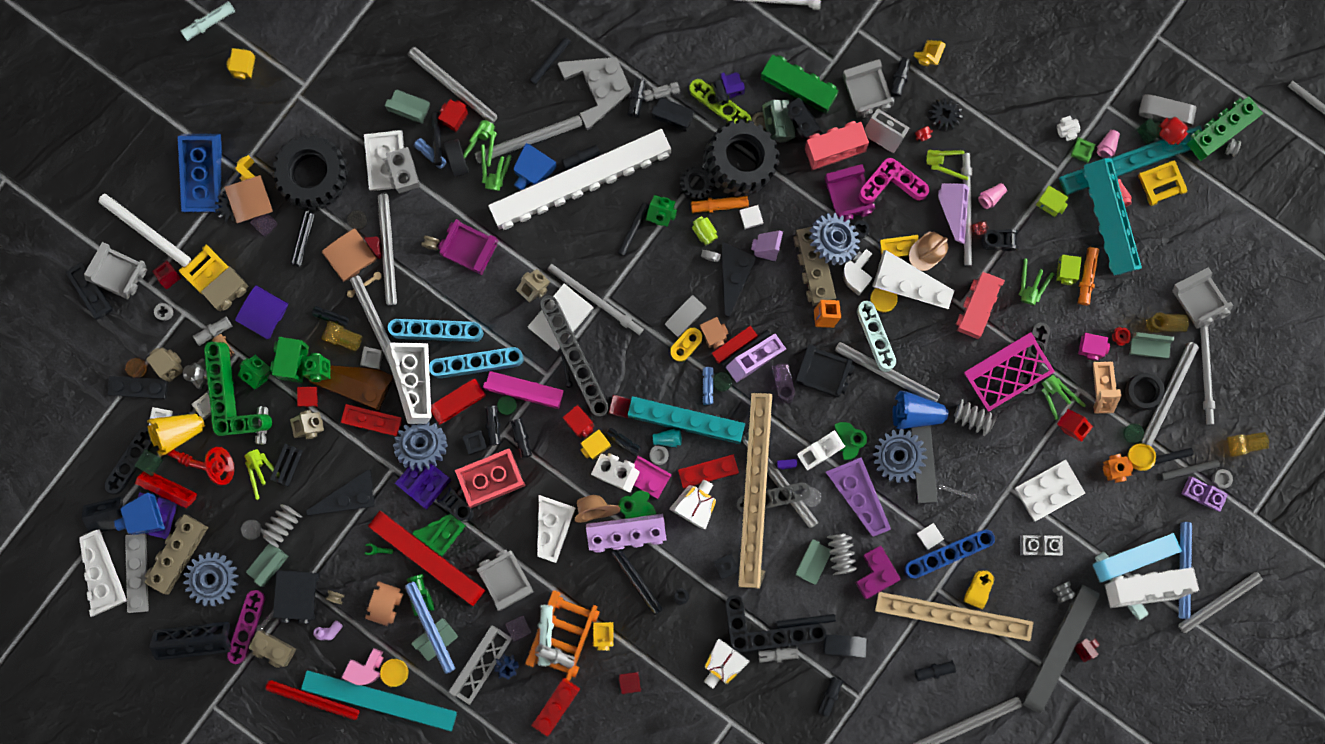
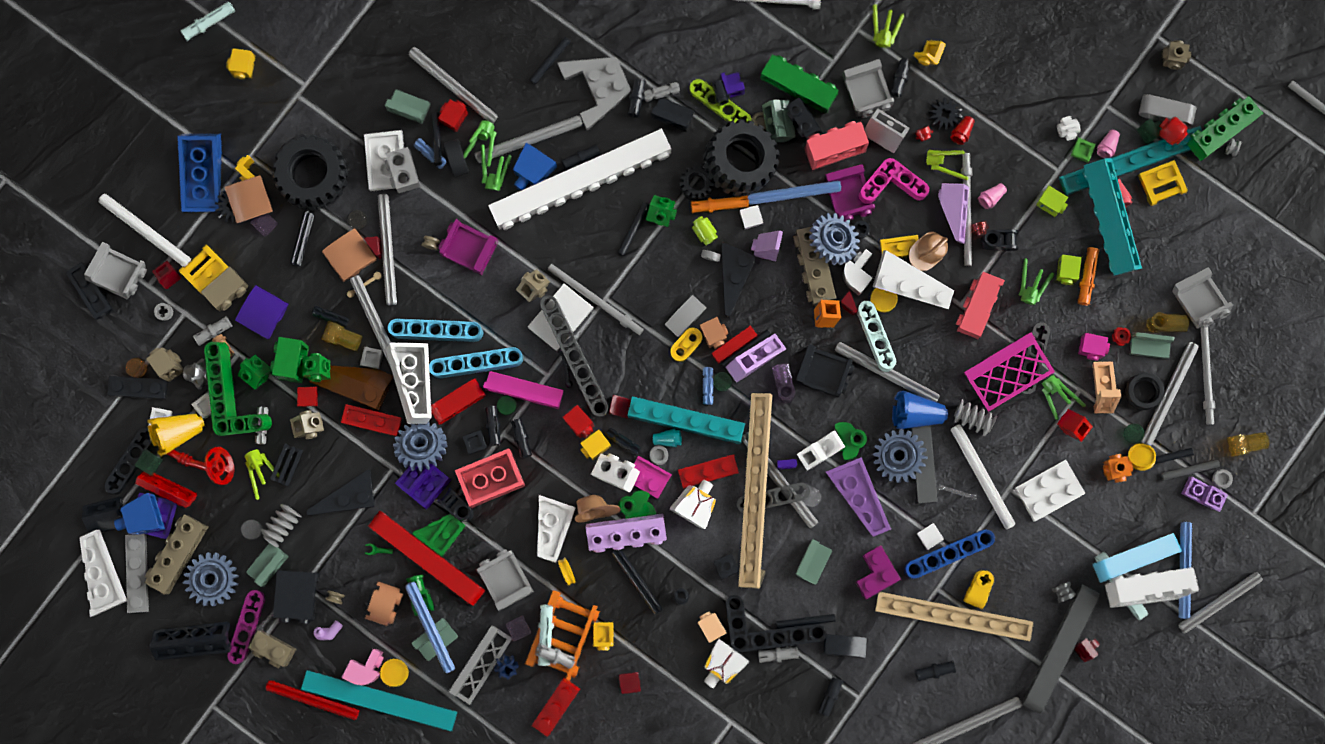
(566, 571): none -> yellow piece
(711, 626): none -> light nougat brick
(794, 192): none -> medium blue axle
(841, 554): light grey piece -> none
(848, 304): none -> dark red slope
(884, 38): none -> lime plant
(962, 131): none -> red cone
(983, 476): none -> white axle
(1041, 545): light grey slope -> none
(1176, 55): none -> dark tan brick

